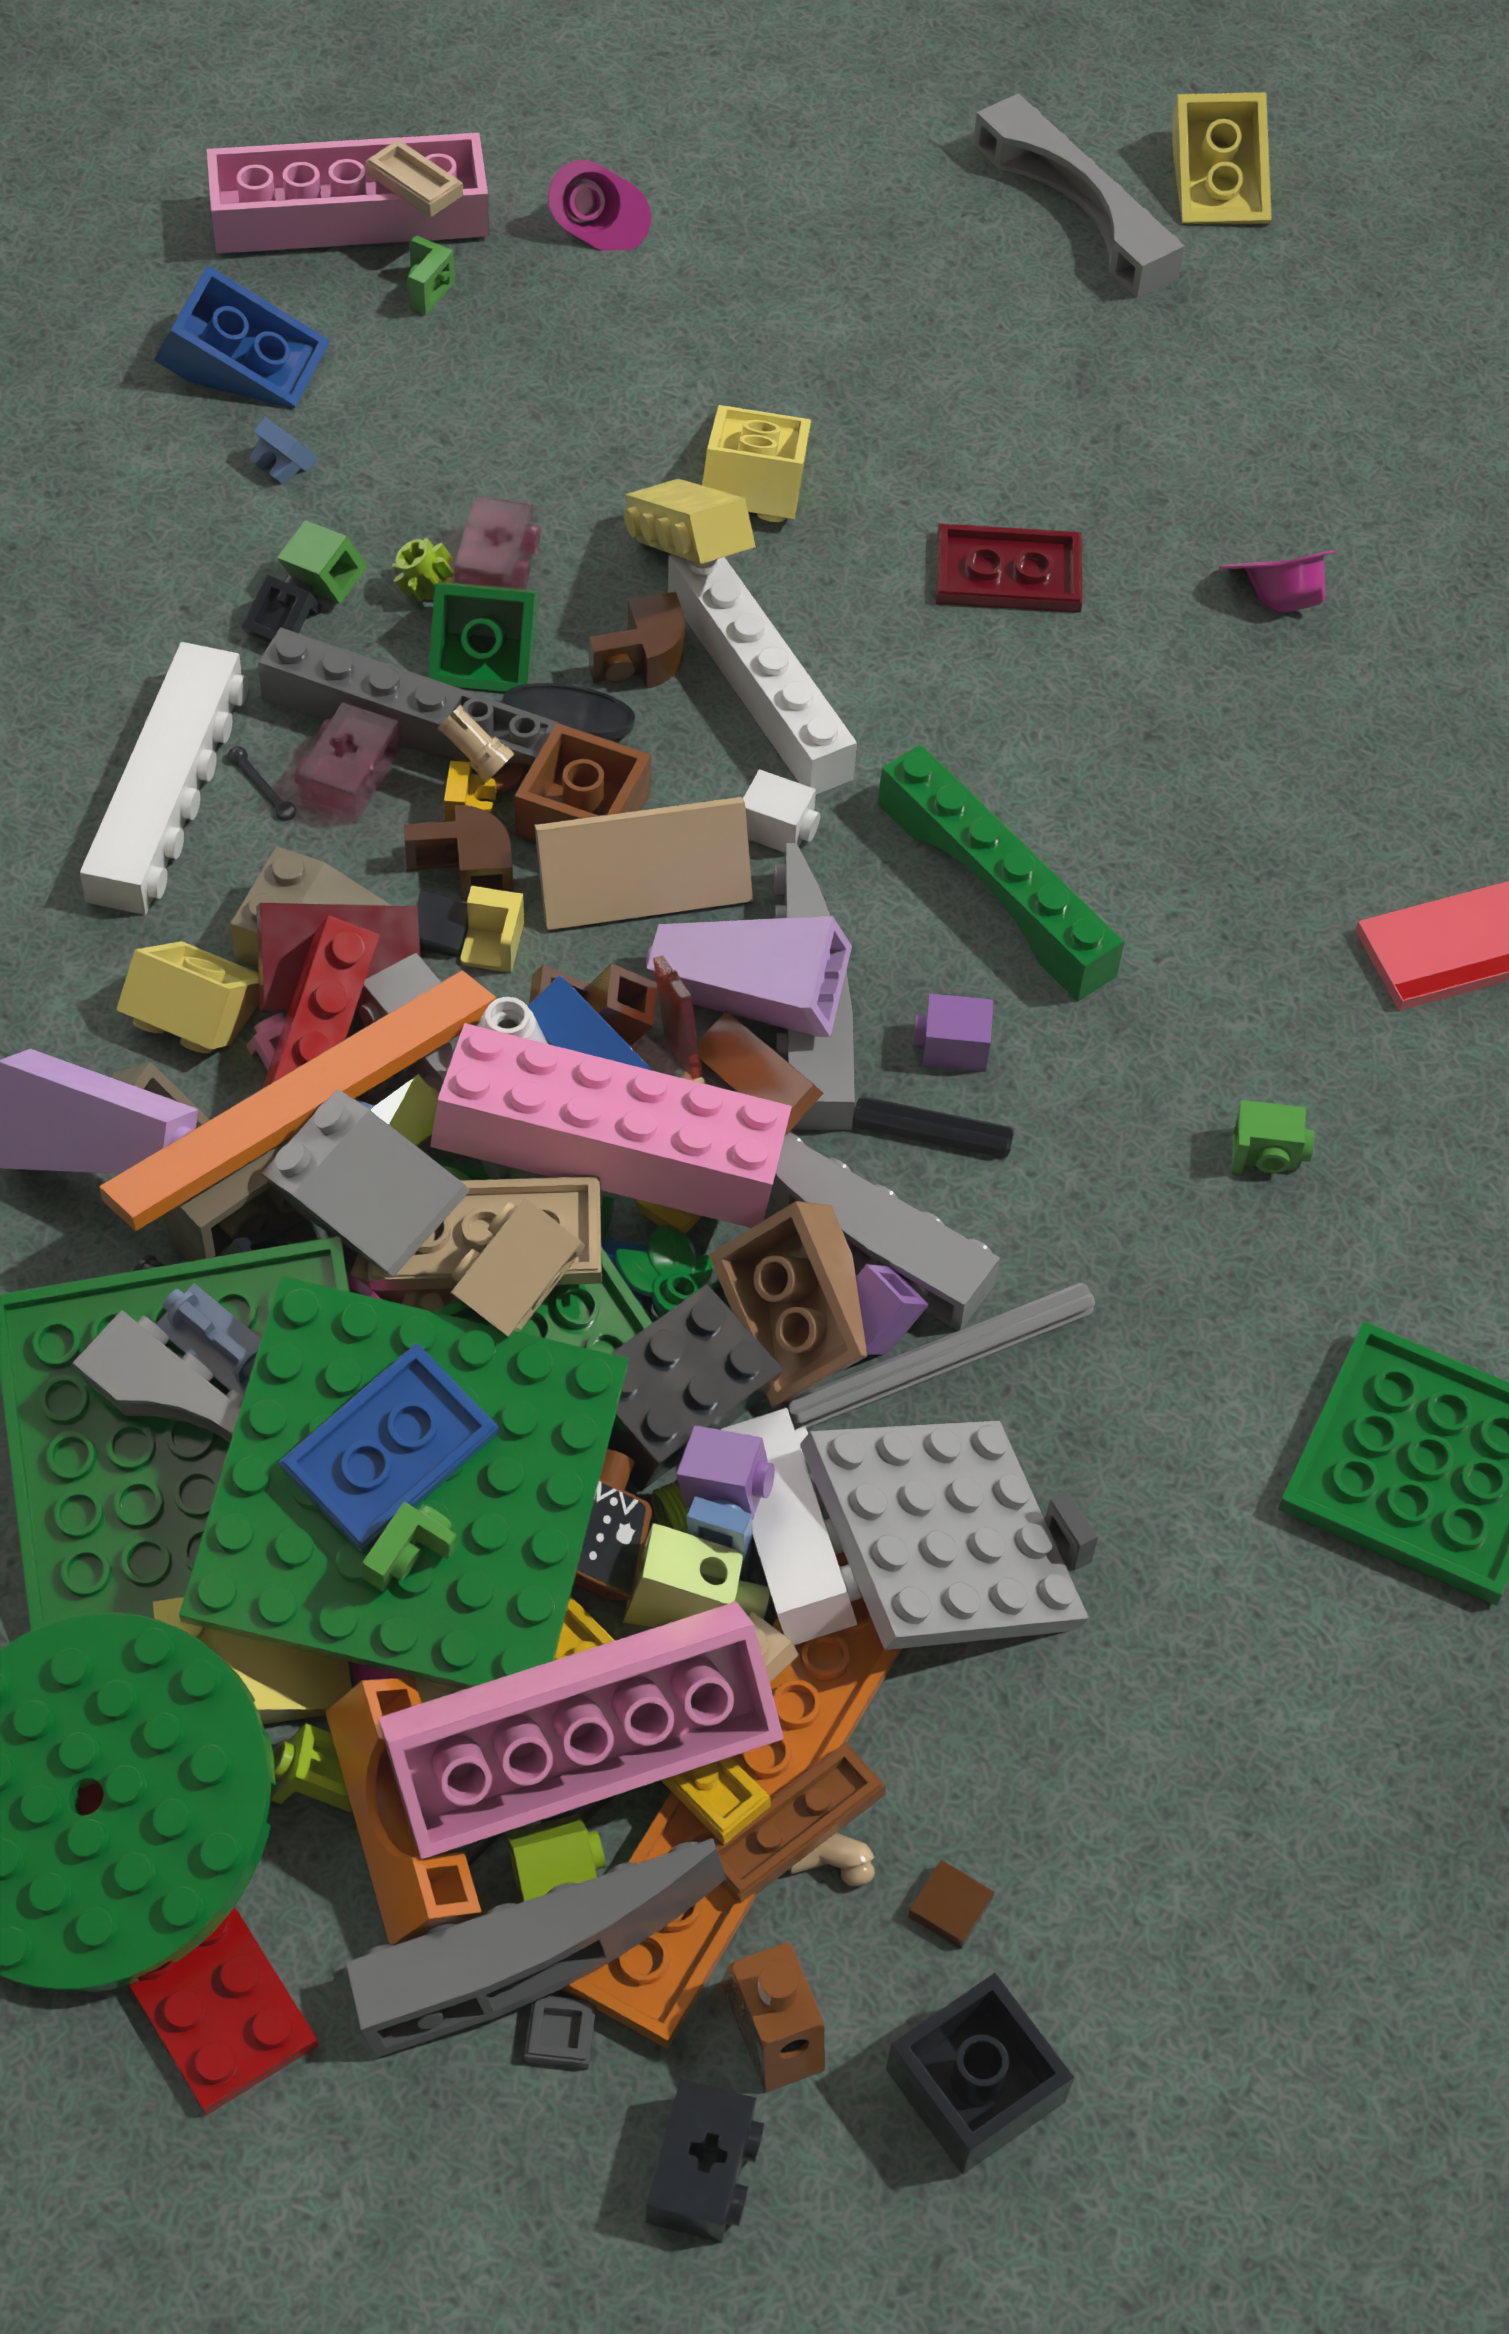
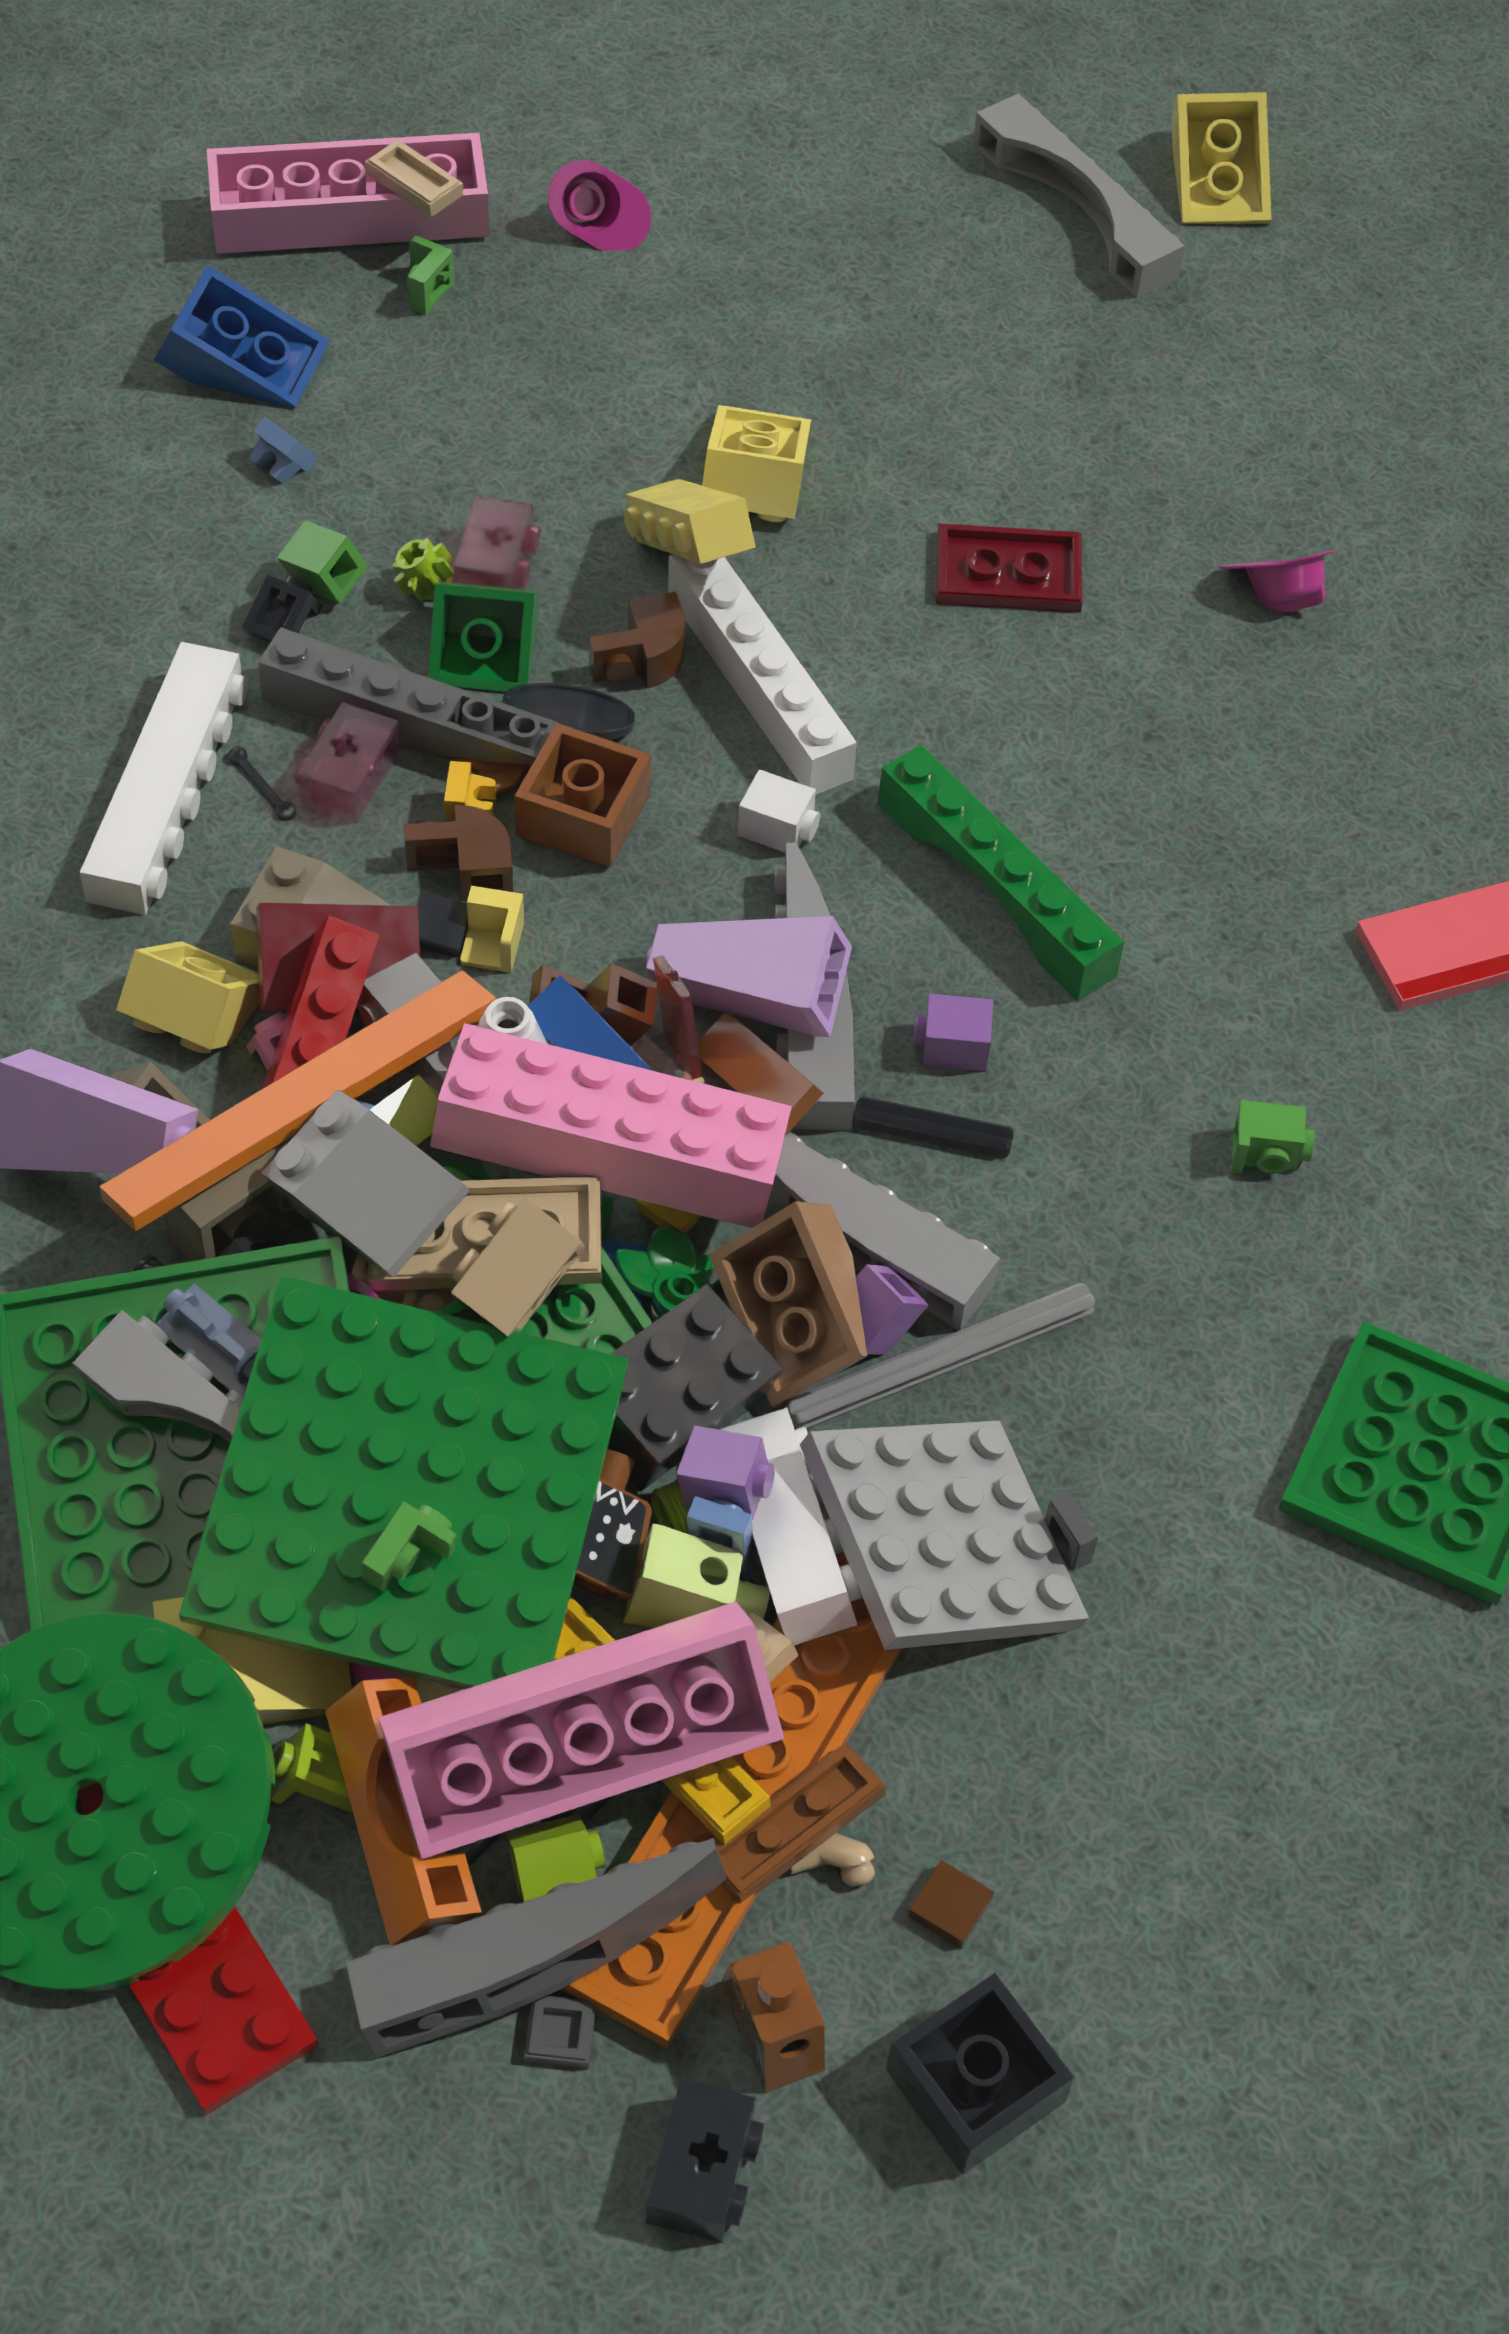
(389, 1447): blue tile -> none
(485, 753): tan pin -> none
(644, 863): tan tile -> none

